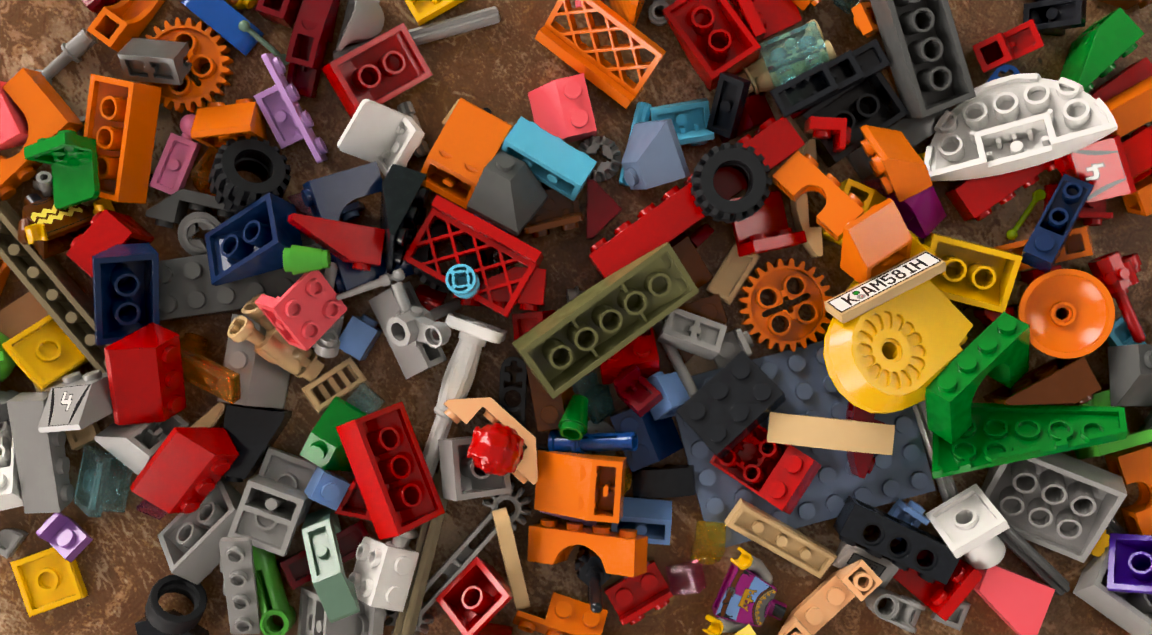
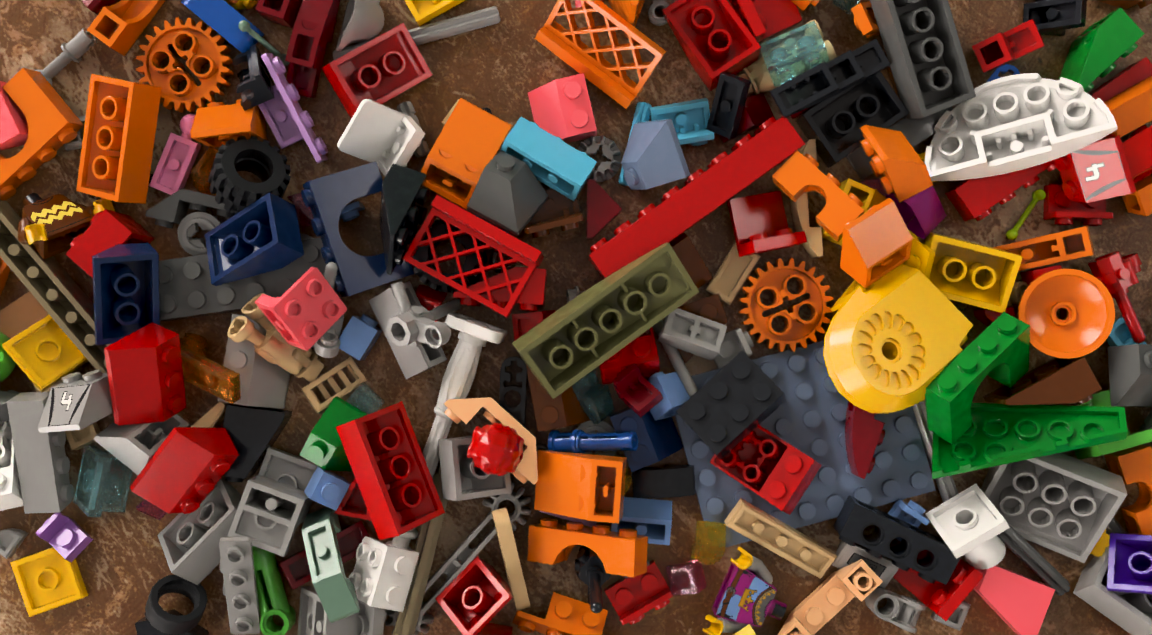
(44, 183): light grey arm -> none
(72, 165): green bracket -> none
(154, 61): dark grey hinge -> none
(254, 81): none -> black hinge
(305, 259): bright green cone -> none
(345, 240): red slope -> none
(383, 280): light grey piece -> none
(468, 283): medium azure wheel -> none
(575, 418): green cone -> none
(701, 235): dark red tile -> none
(748, 164): black tyre -> none
(826, 126): red bracket -> none
(831, 433): tan slope -> none
(885, 286): tile -> none
(1056, 223): dark blue slope -> none

